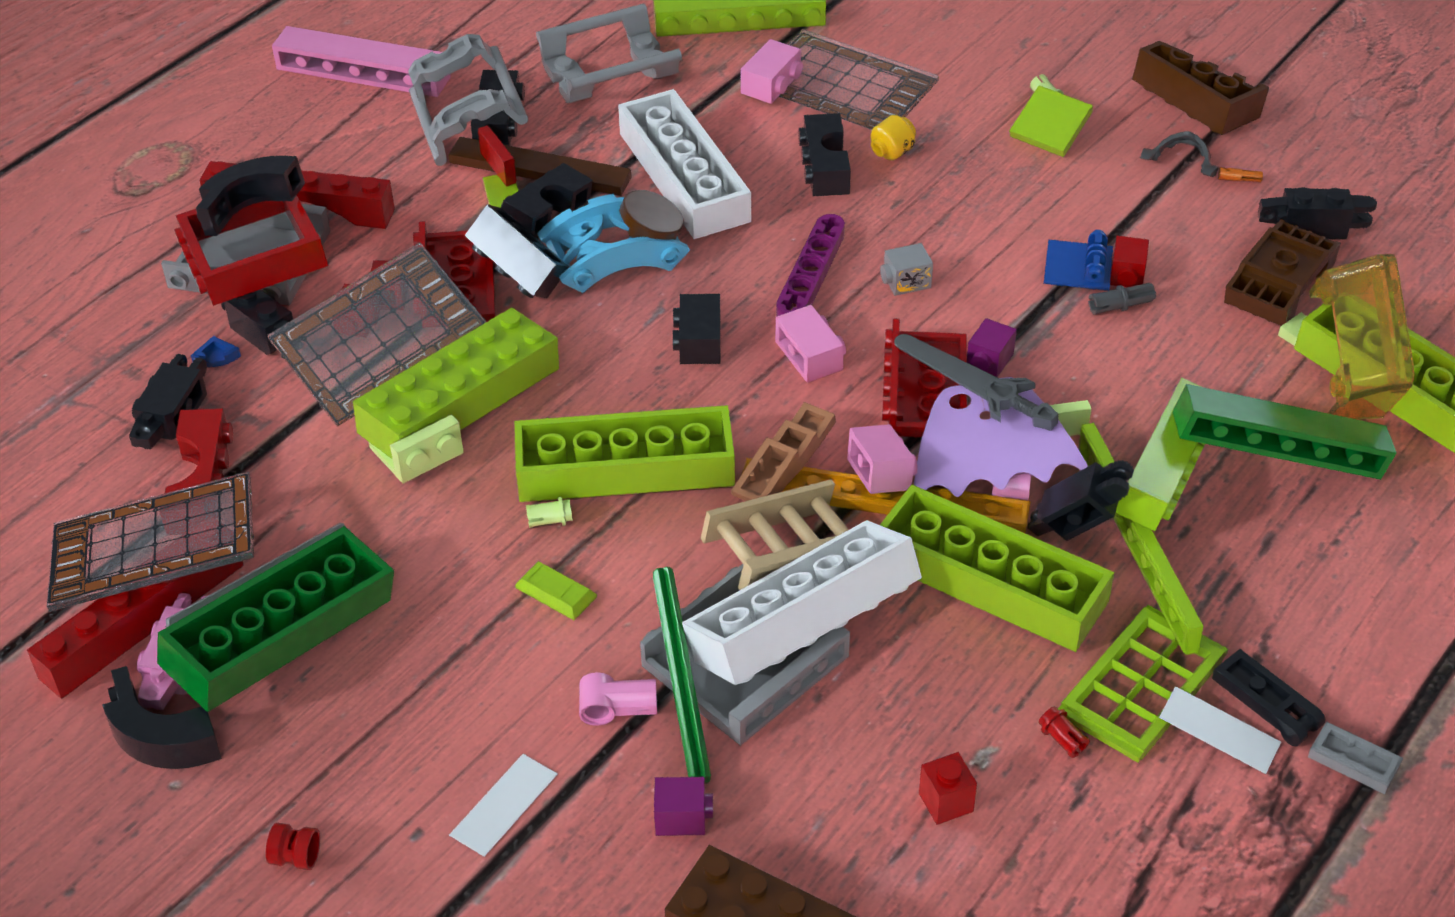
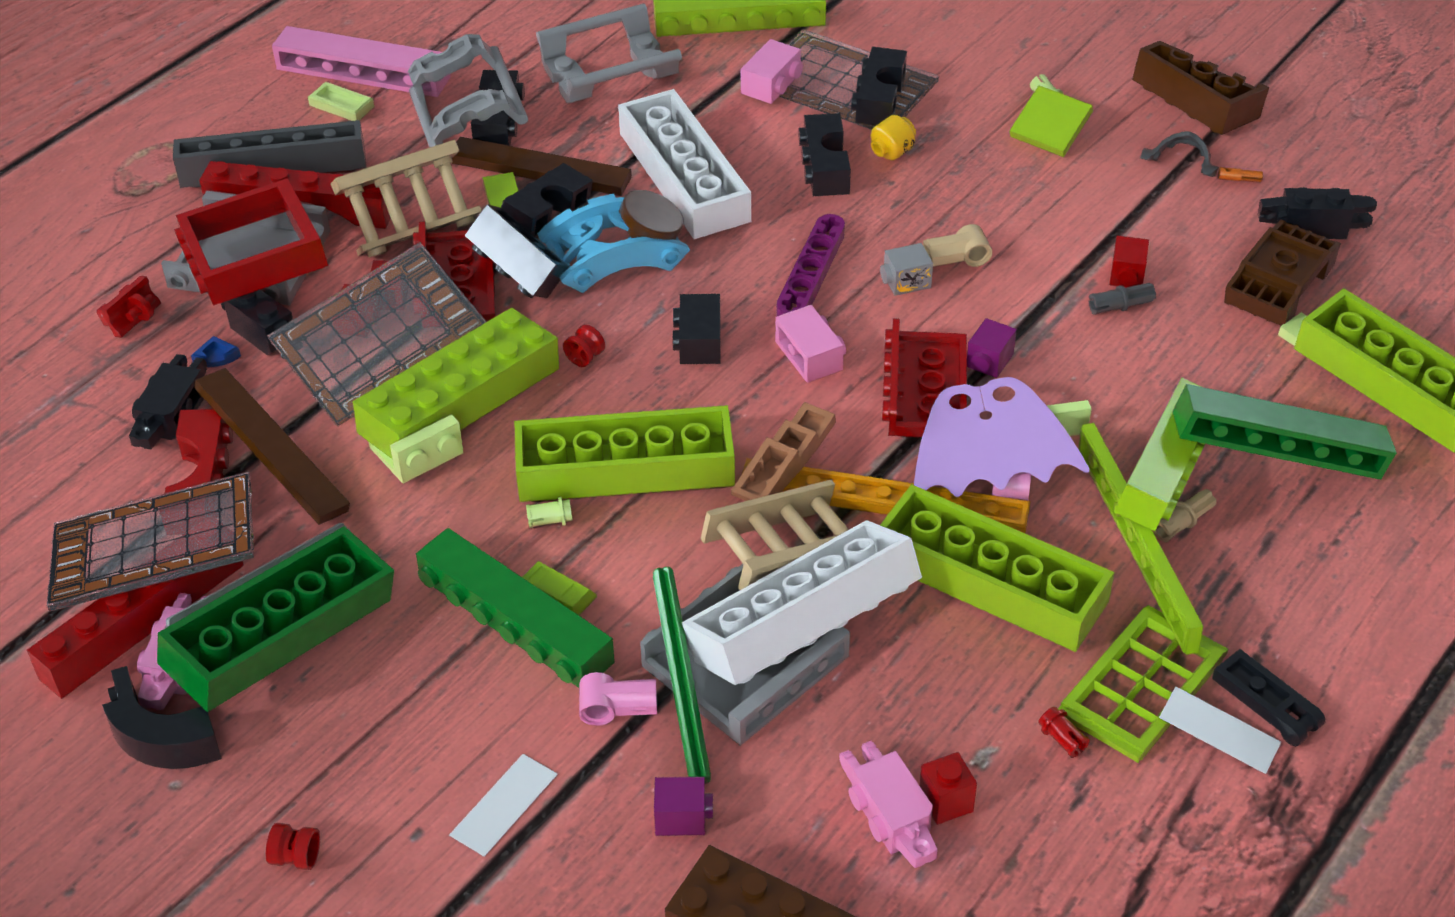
(129, 307): none -> red hips
(246, 184): black arch -> none
(272, 446): none -> reddish brown tile
(302, 148): none -> dark grey brick
(341, 101): none -> yellowish green tile
(411, 167): none -> tan fence
(497, 155): red tile -> none
(514, 608): none -> green brick
(584, 345): none -> red wheel
(878, 85): none -> black arch
(881, 459): bright pink brick -> none
(892, 802): none -> bright pink hinge
(966, 245): none -> tan piece
(999, 393): dark grey sword -> none
(1080, 263): blue hinge -> none
(1082, 500): black hinge -> none
(1185, 515): none -> tan axle
(1355, 757): light grey plate -> none
(1369, 335): clear yellow windscreen -> none

